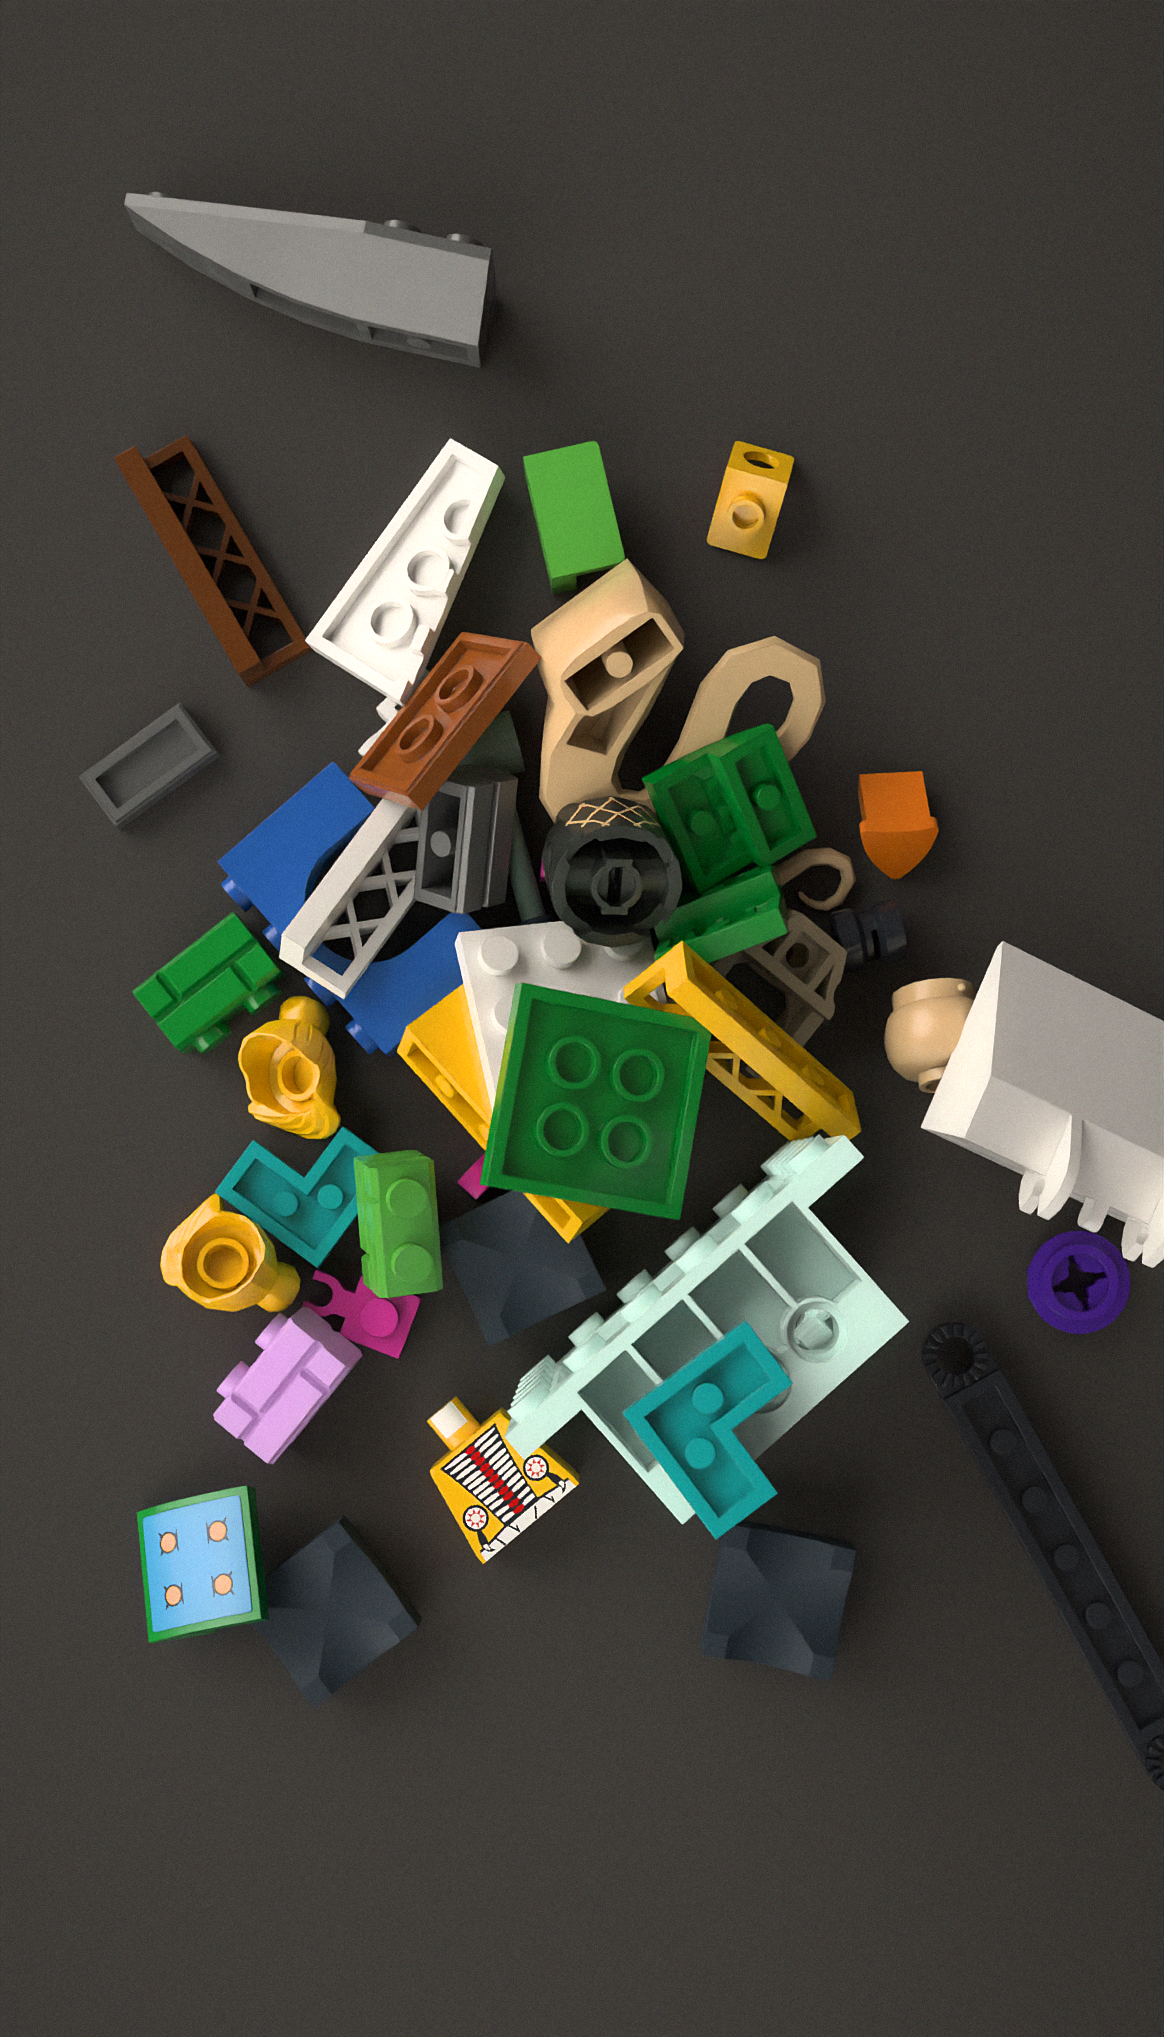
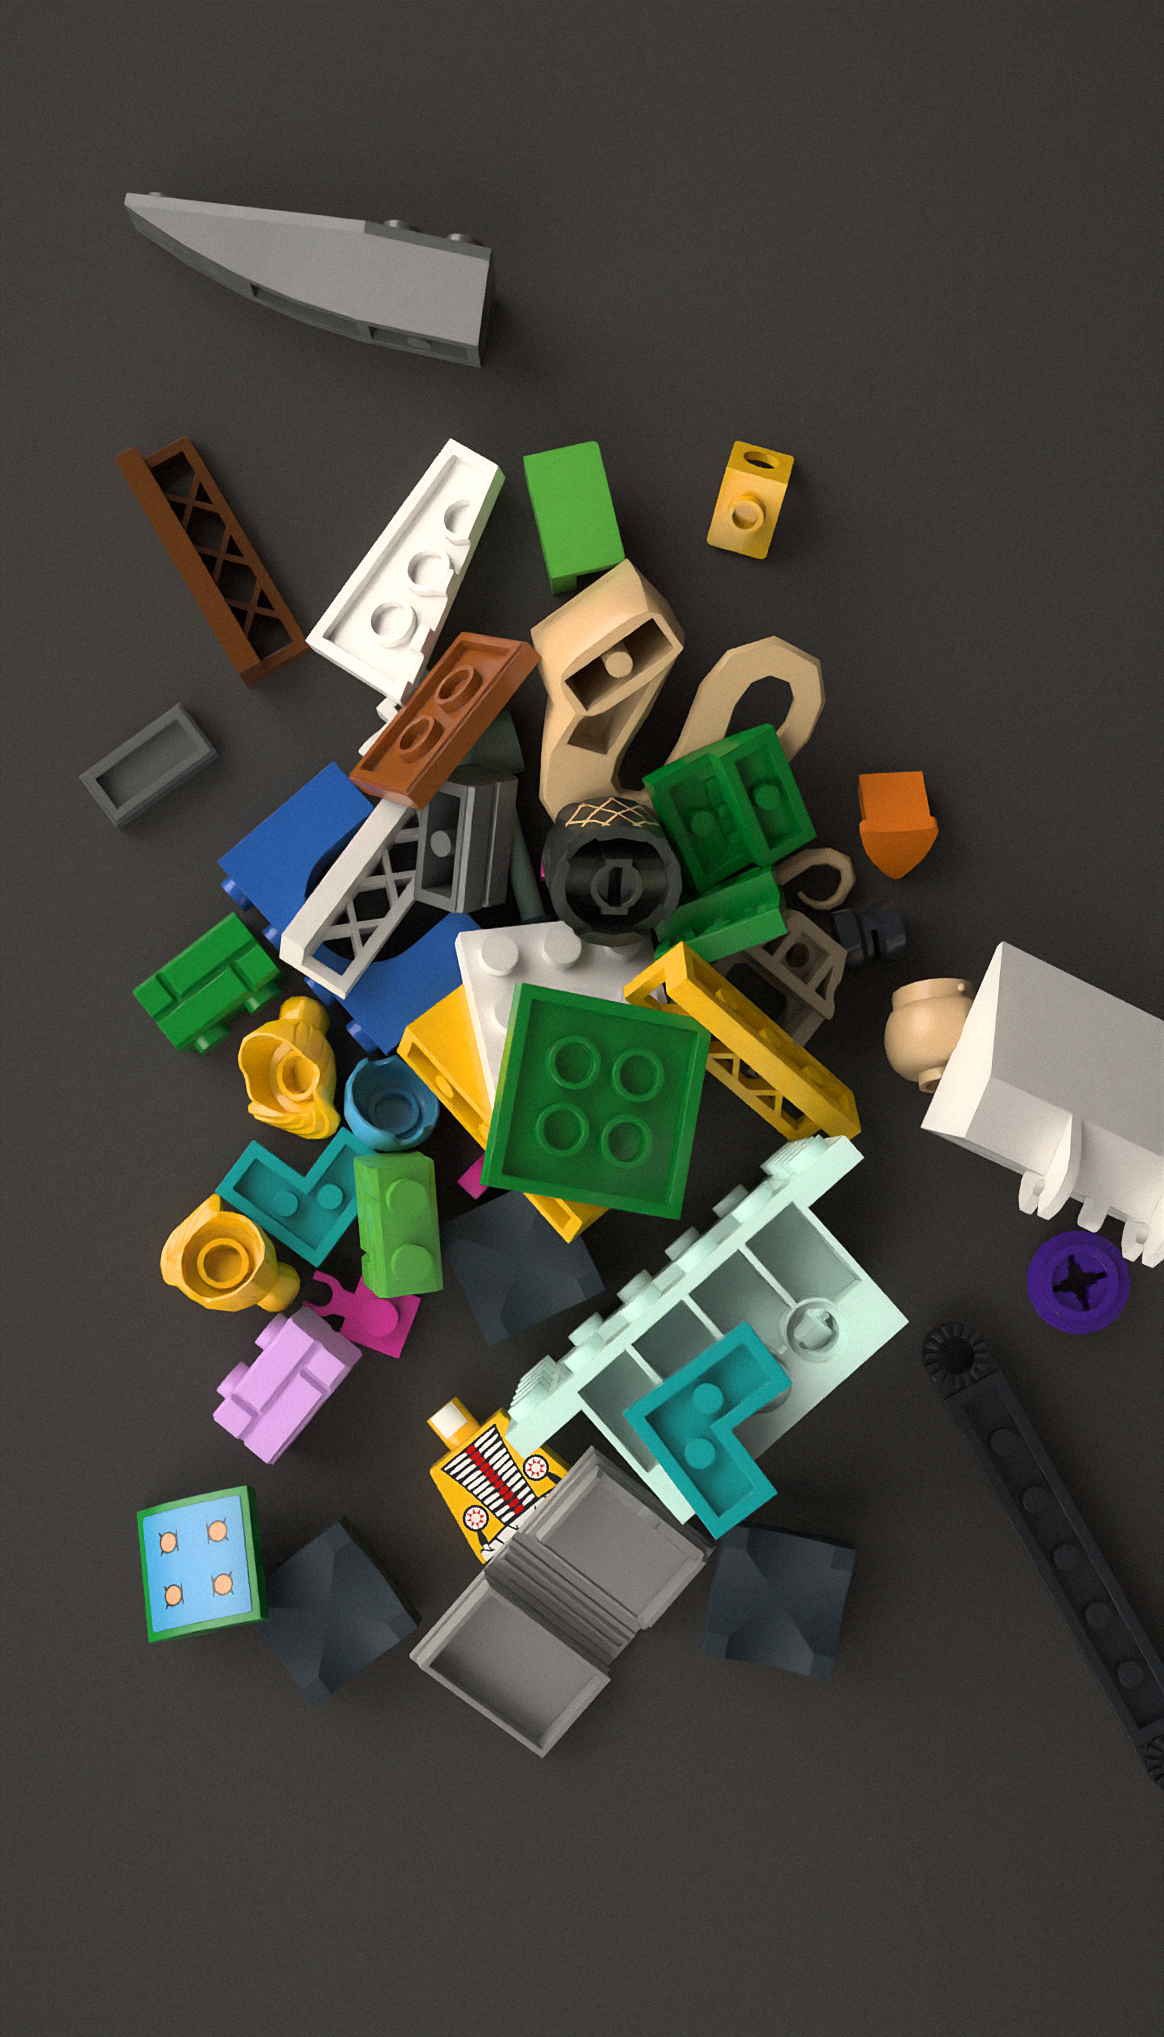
(389, 1105): none -> dark azure hair
(563, 1602): none -> light grey piece

